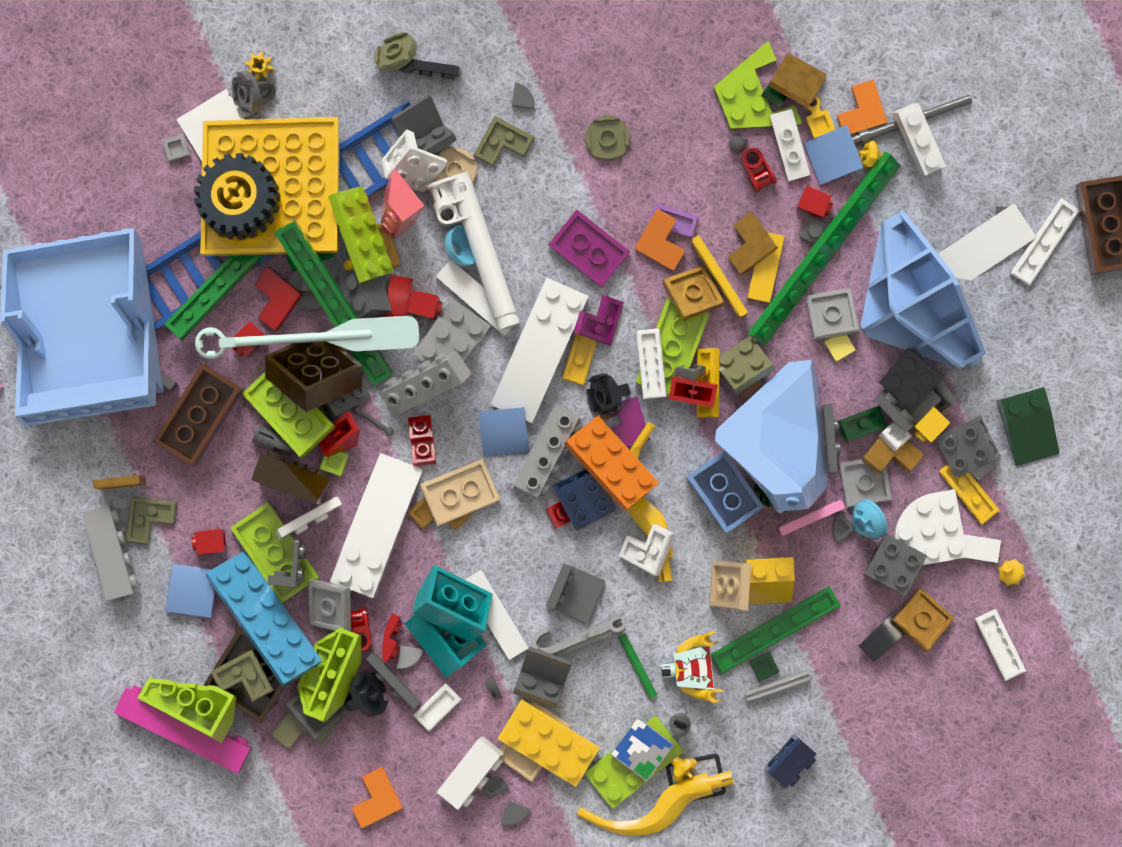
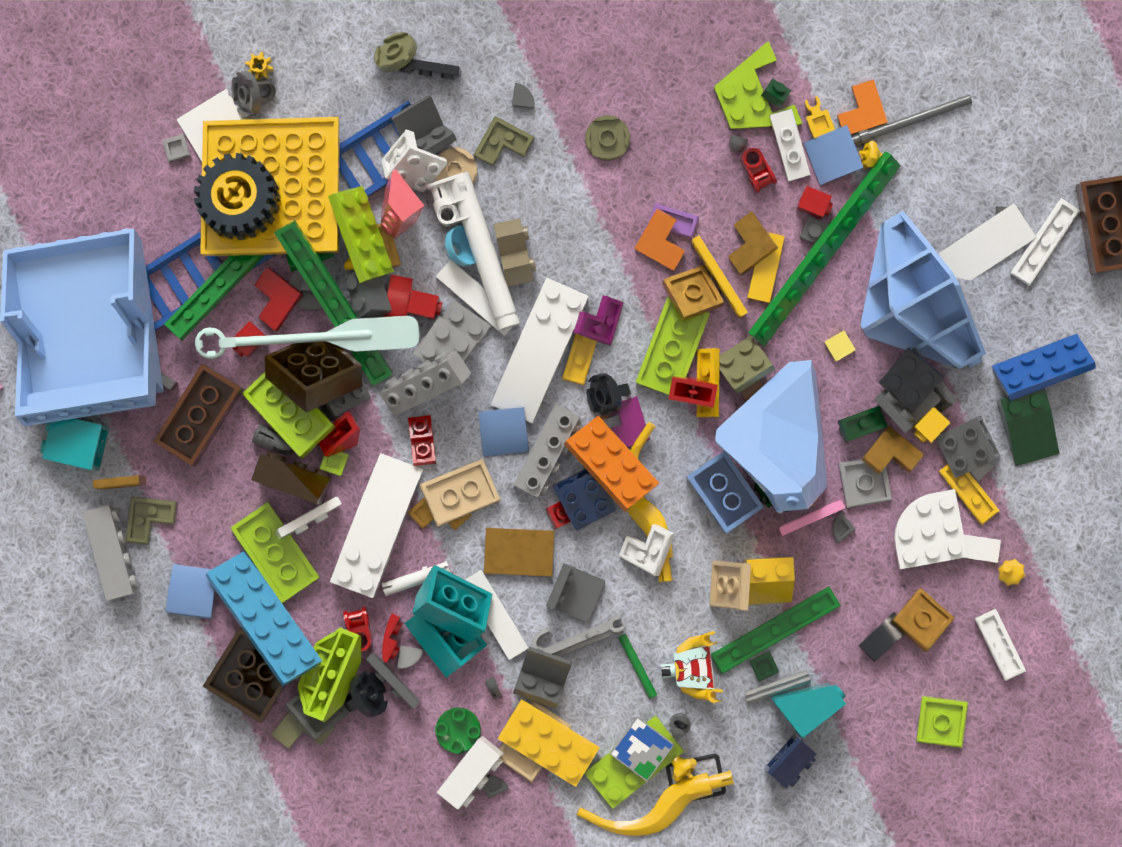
(75, 443): none -> teal slope
(198, 706): lime wedge -> none
(209, 541): red brick -> none
(229, 754): dark pink brick -> none
(244, 669): olive tile -> none
(284, 578): dark grey bracket -> none
(329, 605): light grey tile -> none
(382, 801): orange tile -> none
(388, 430): dark grey hinge -> none
(410, 580): none -> white pin
(437, 707): white tile -> none
(457, 730): none -> green dish
(514, 253): none -> dark tan brick
(514, 813): dark grey tile -> none
(519, 552): none -> pearl gold tile
(589, 248): magenta plate -> none
(651, 363): white plate -> none
(690, 373): dark grey tile -> none
(797, 80): pearl gold tile -> none
(809, 706): none -> teal slope
(832, 314): light grey tile -> none
(832, 448): dark grey plate -> none
(869, 520): medium azure piece -> none
(894, 436): white tile -> none
(895, 564): dark grey bracket -> none
(919, 139): white brick -> none
(941, 721): none -> lime tile
(1043, 367): none -> blue plate

